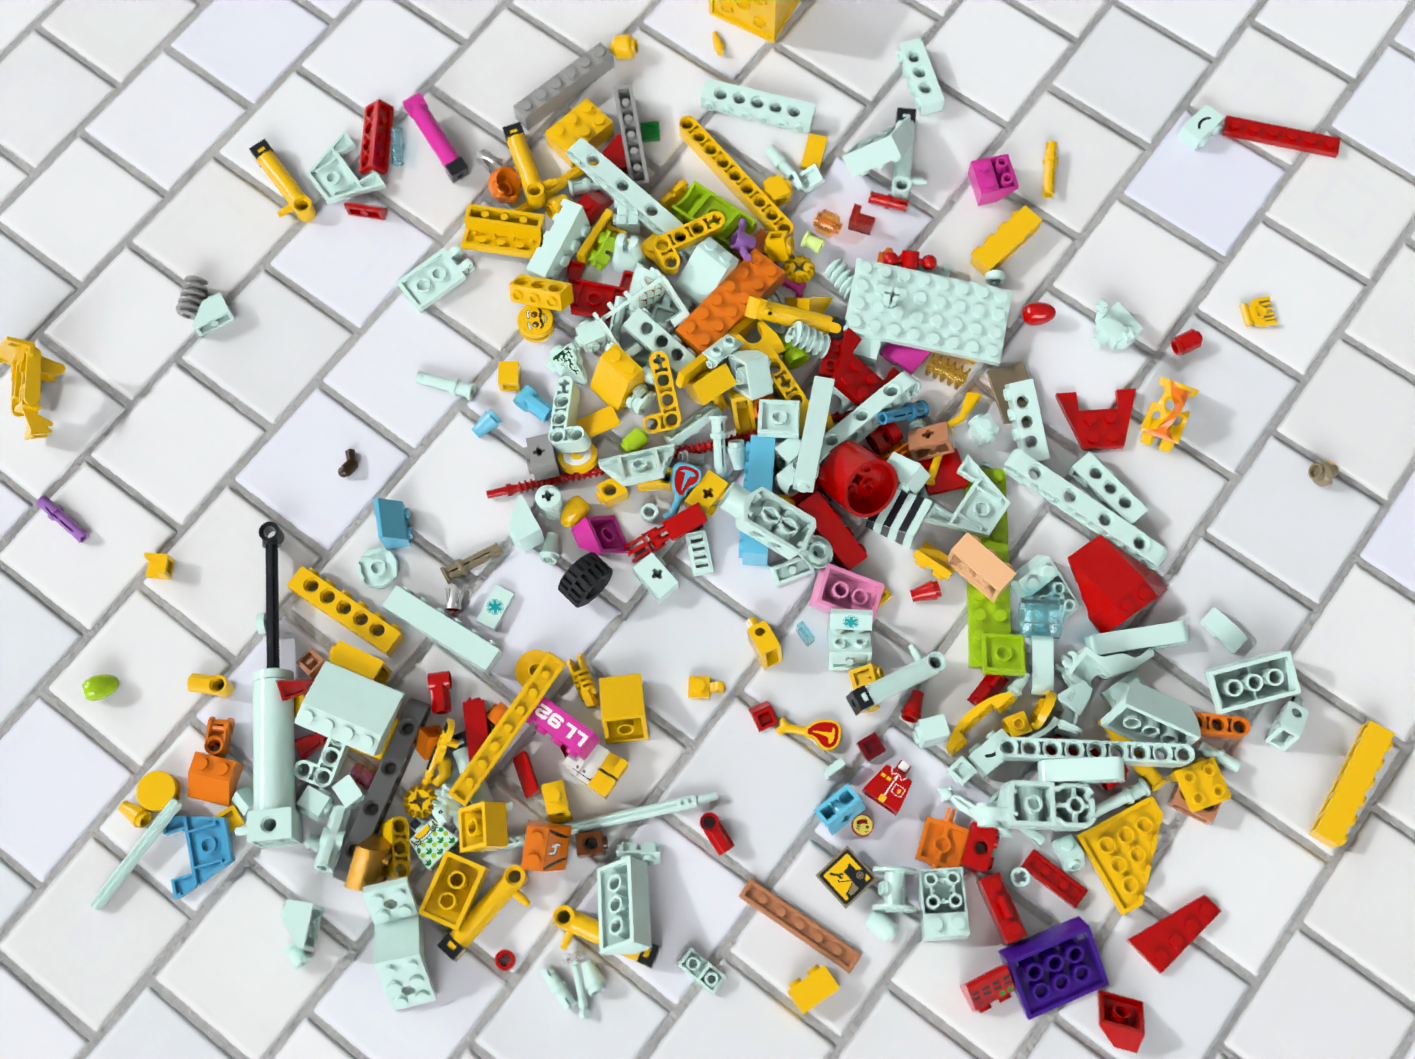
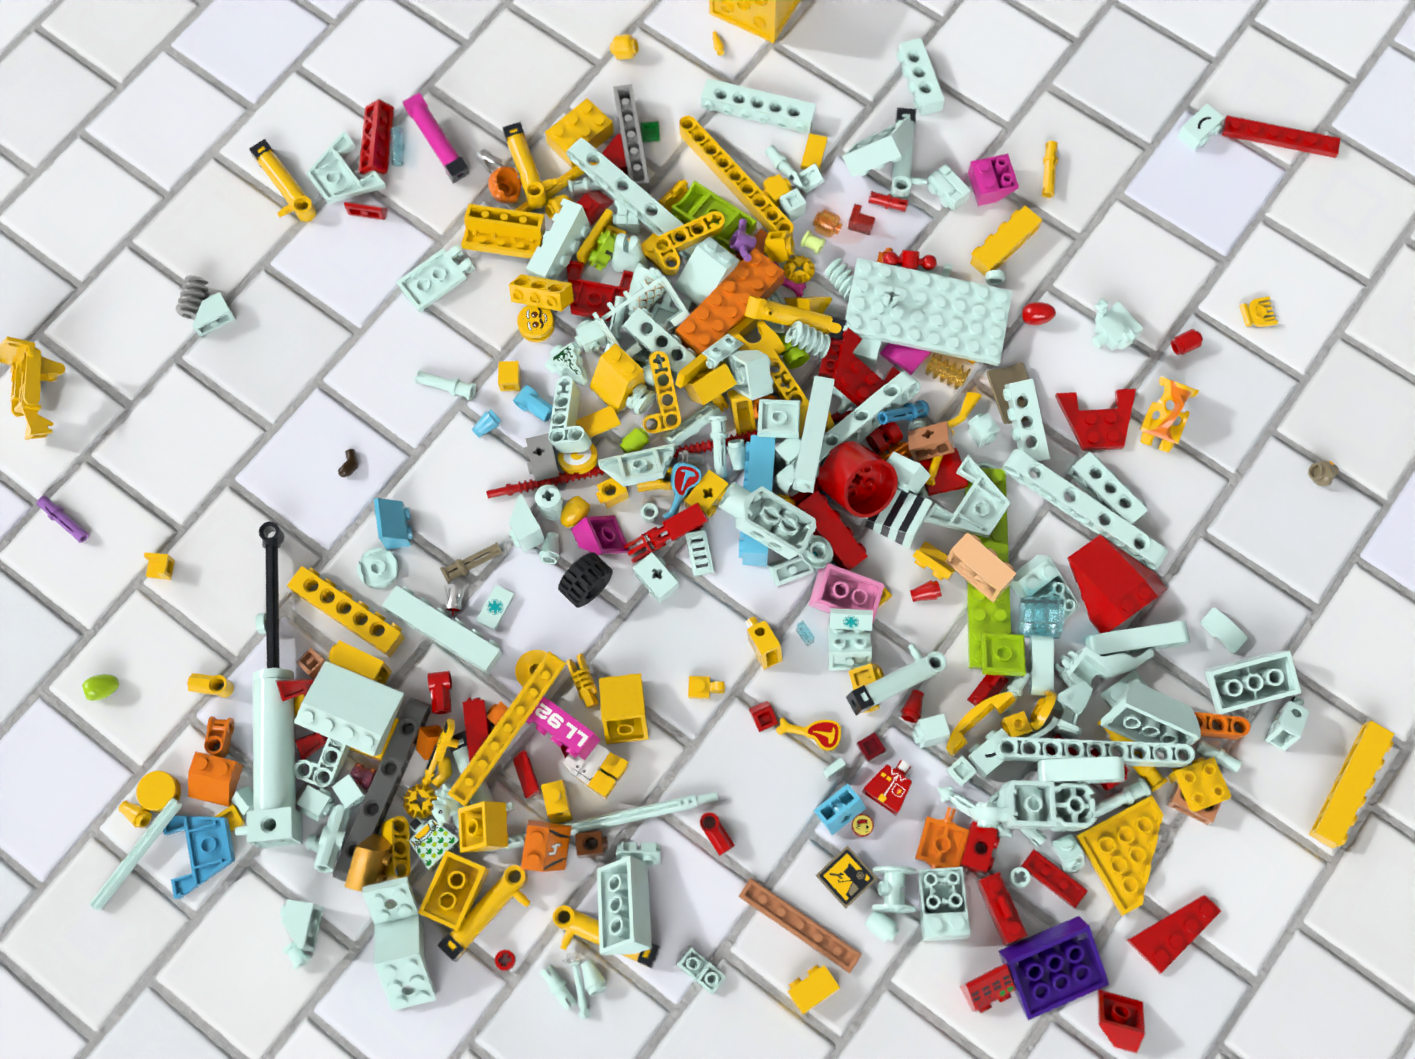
(563, 86): light grey brick -> none
(793, 205): none -> light aqua panel
(948, 187): none -> light aqua brick

